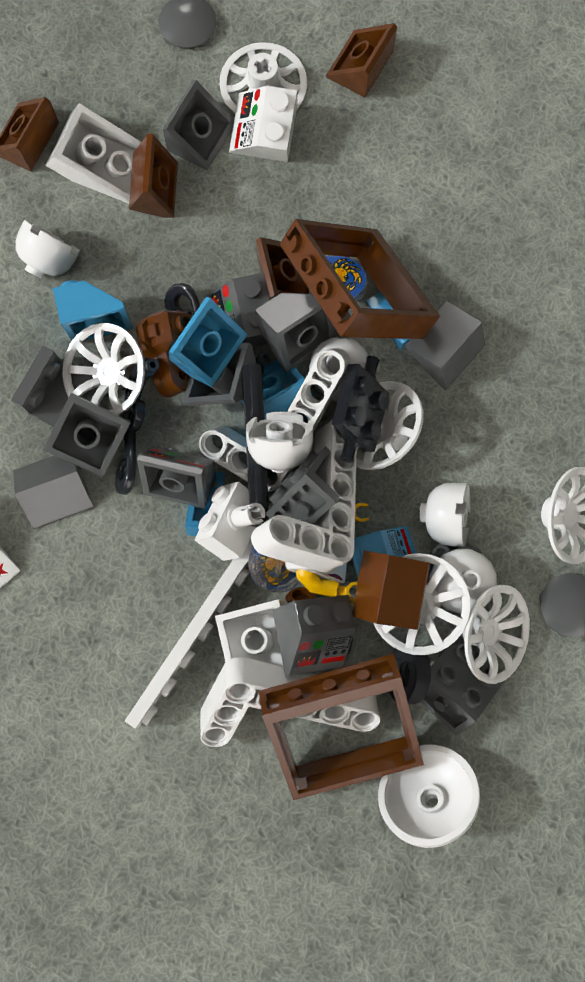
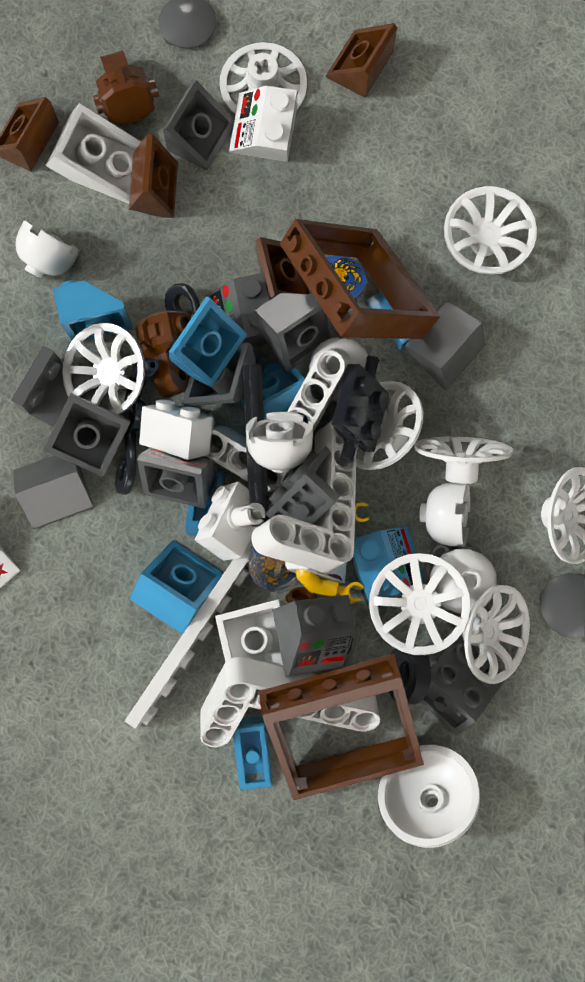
(124, 91): none -> reddish brown piece
(175, 586): none -> dark azure slope
(176, 429): none -> white brick
(252, 753): none -> dark azure slope
(390, 590): reddish brown slope -> none
(460, 465): none -> white wheel
(489, 233): none -> white wheel

